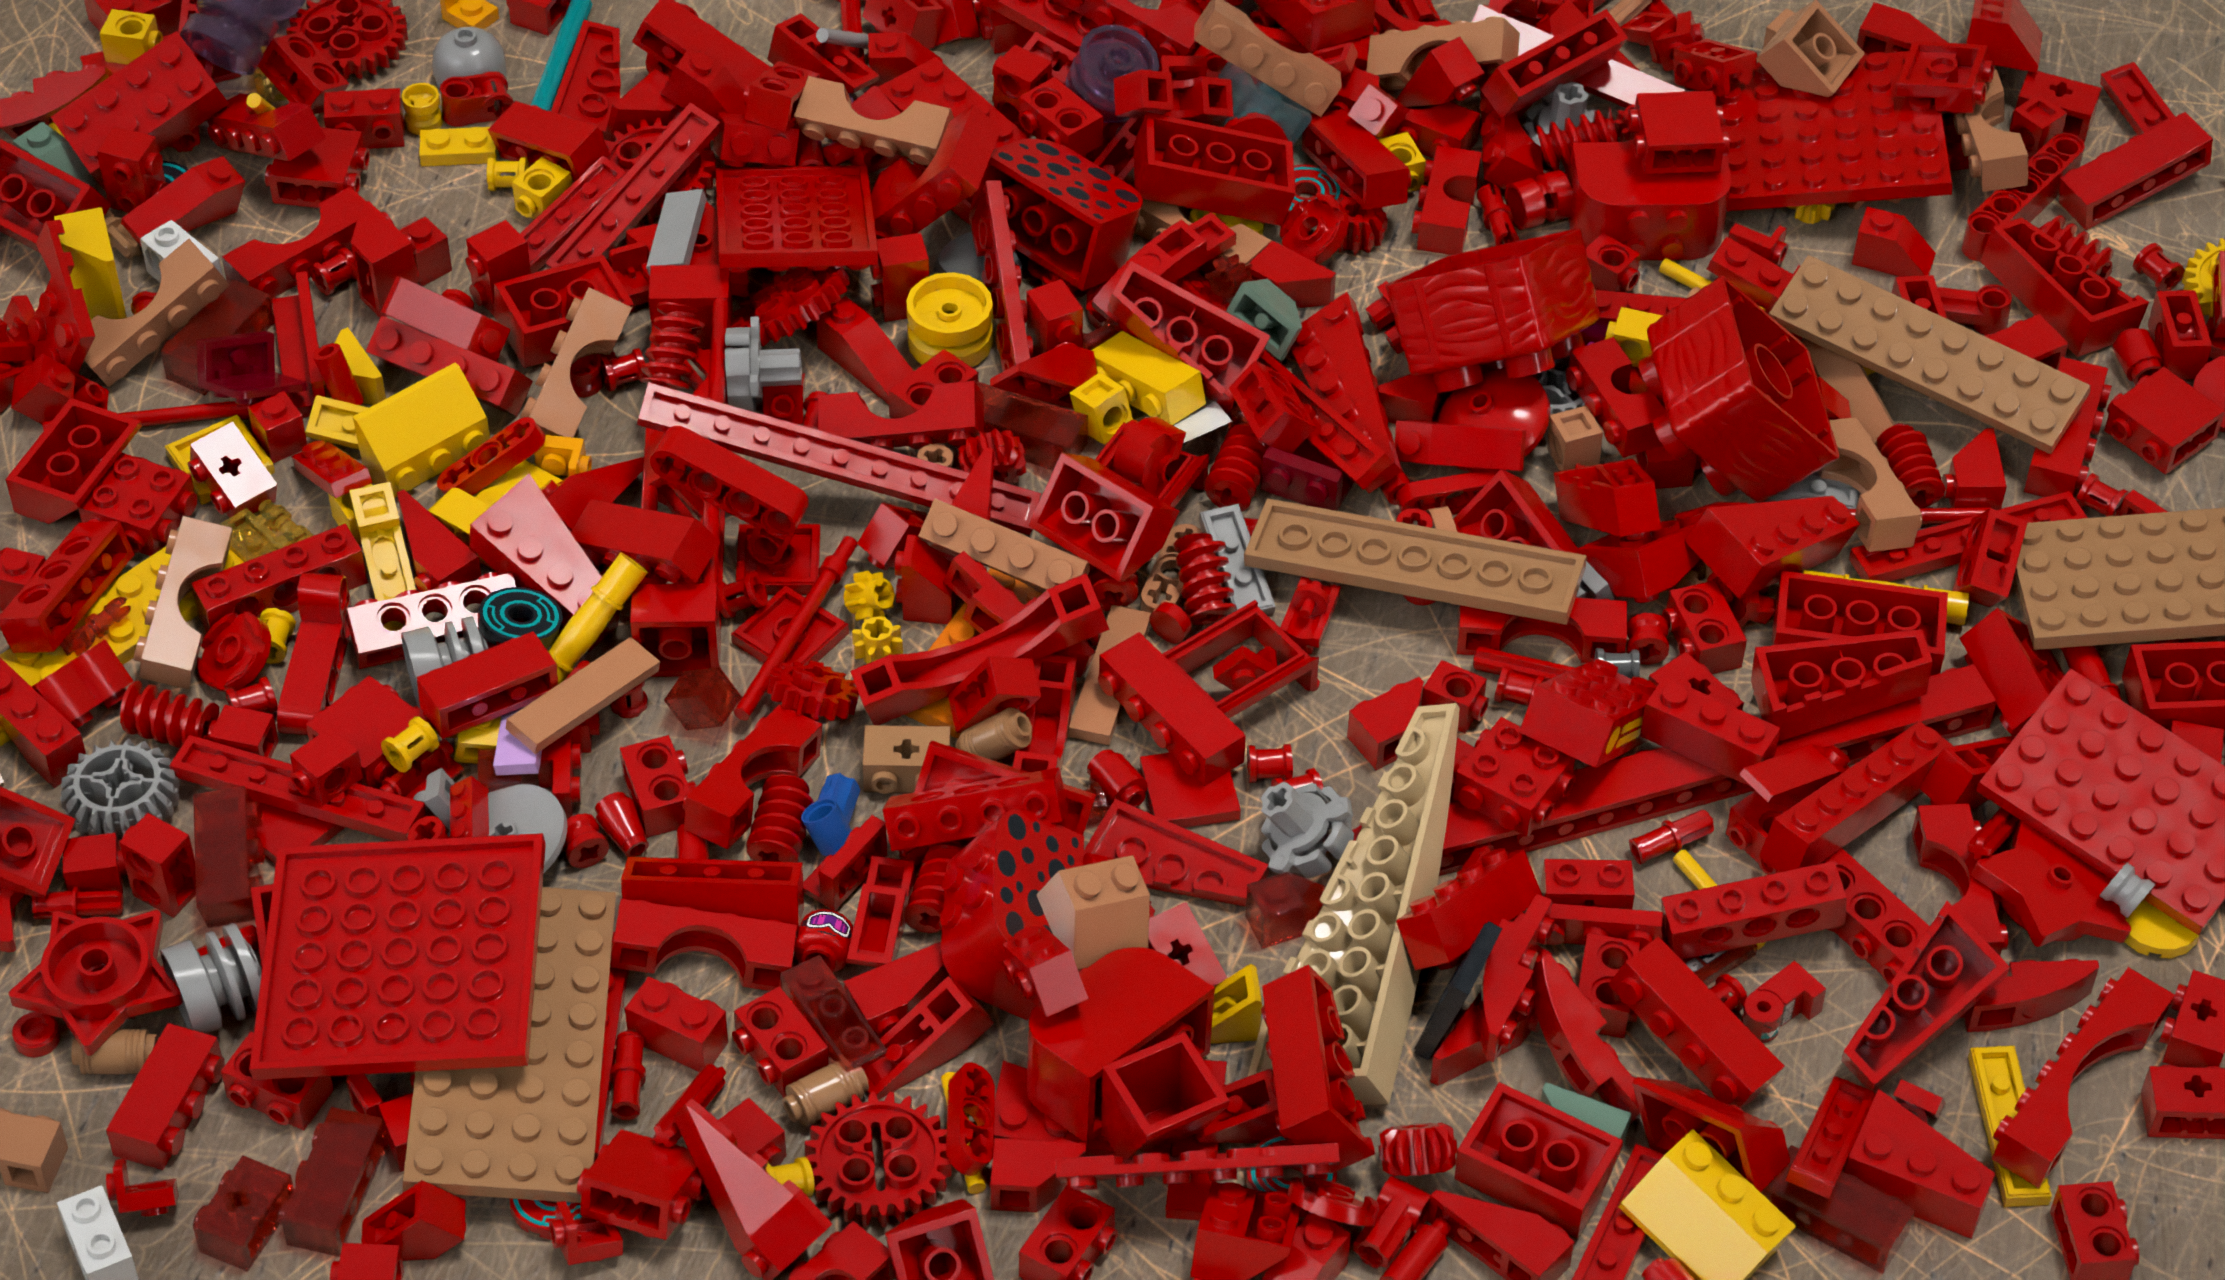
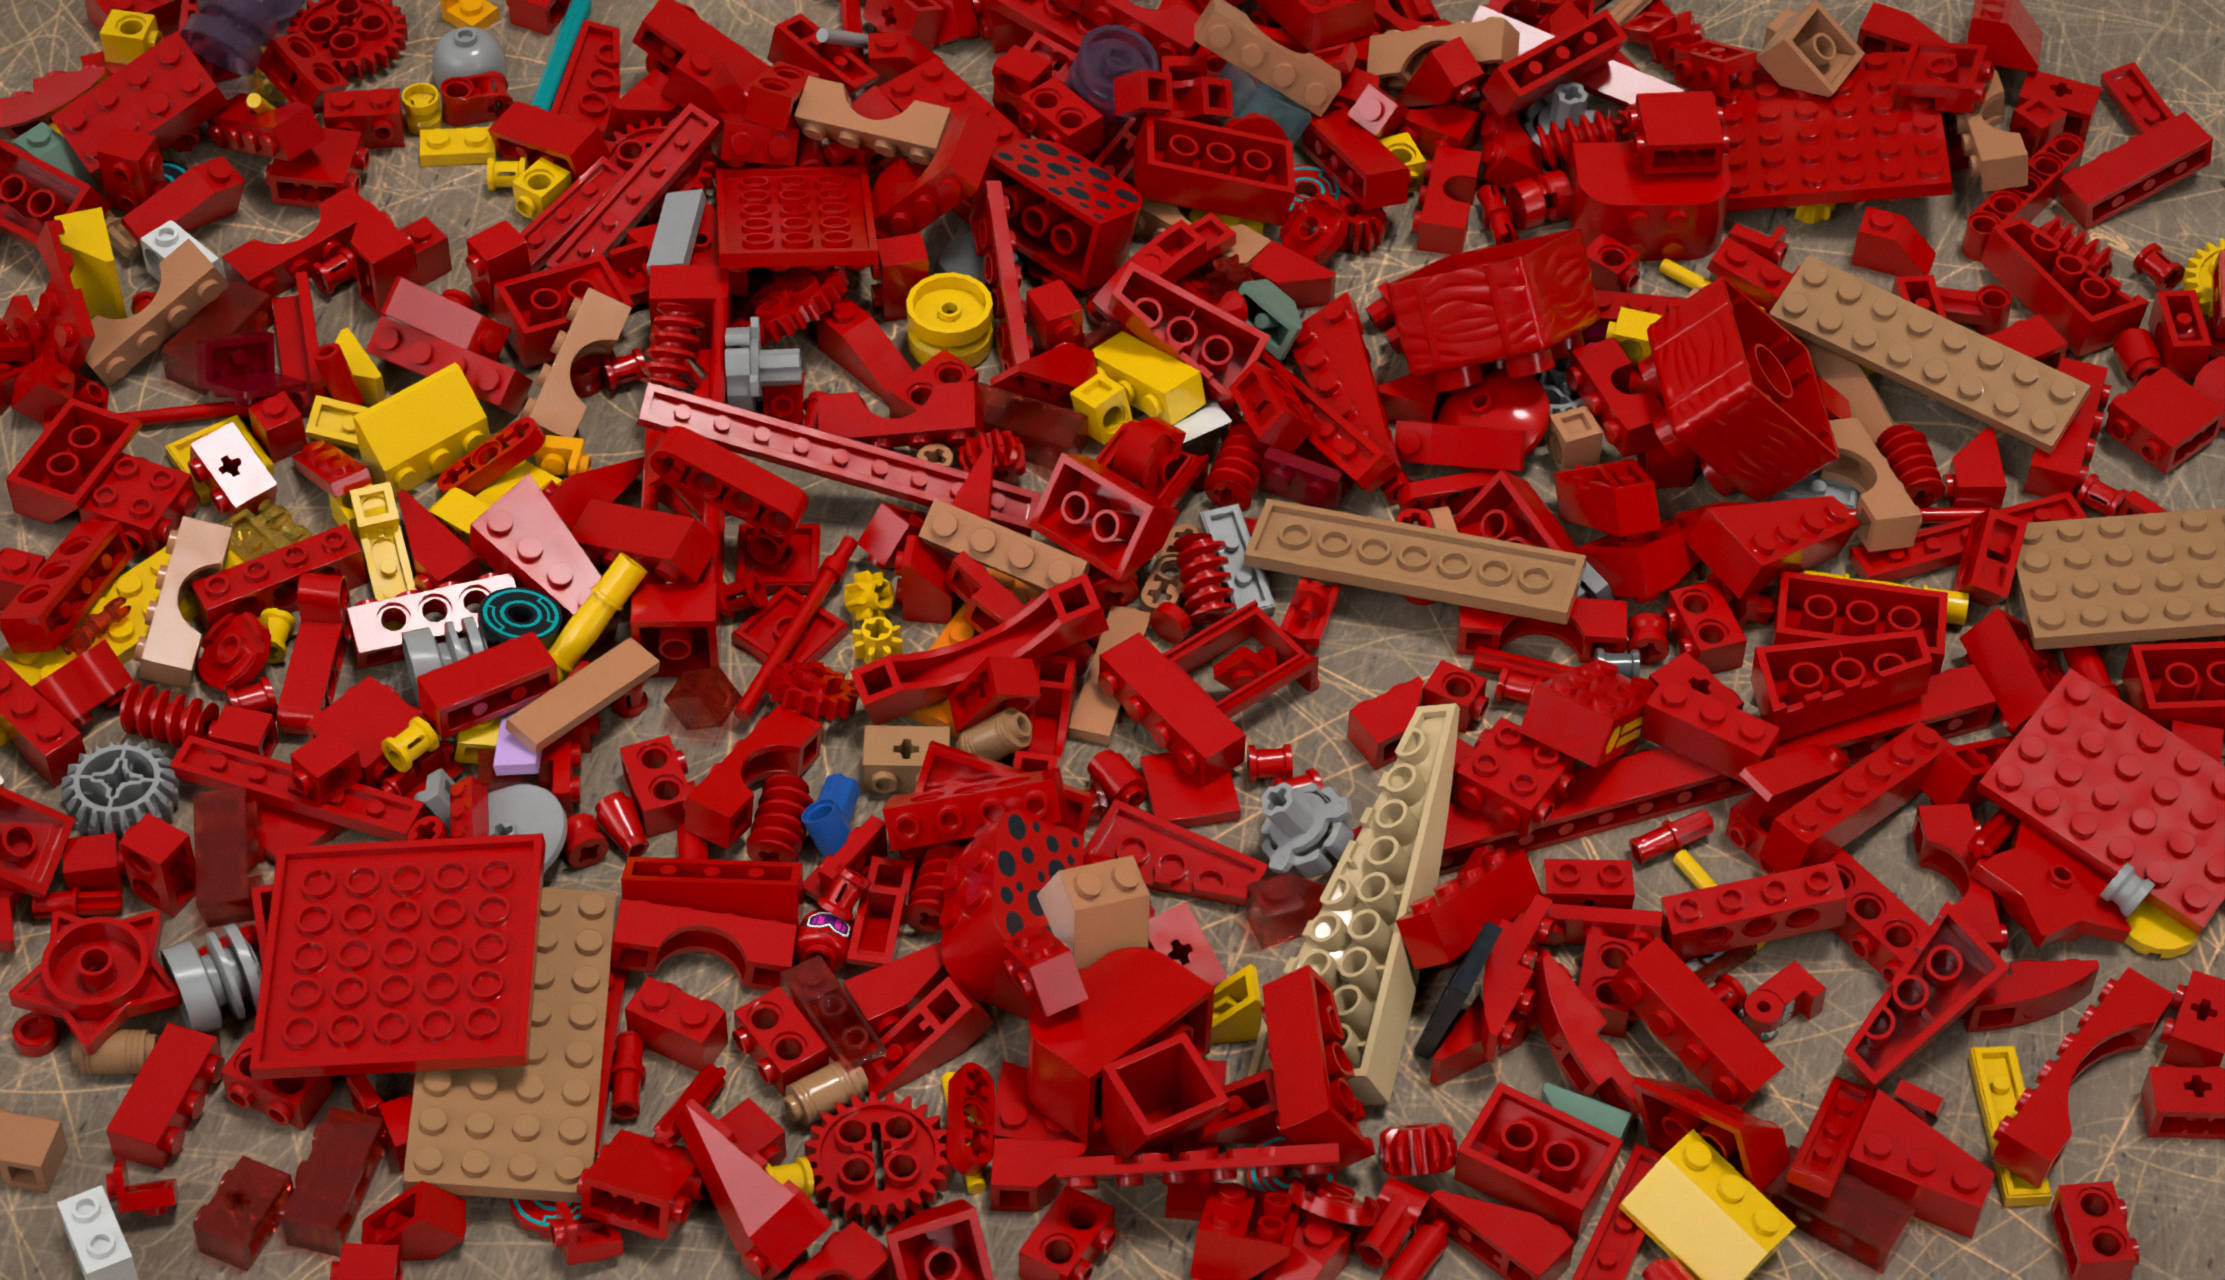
(844, 892): none -> red bush
(1234, 304): none -> red rock

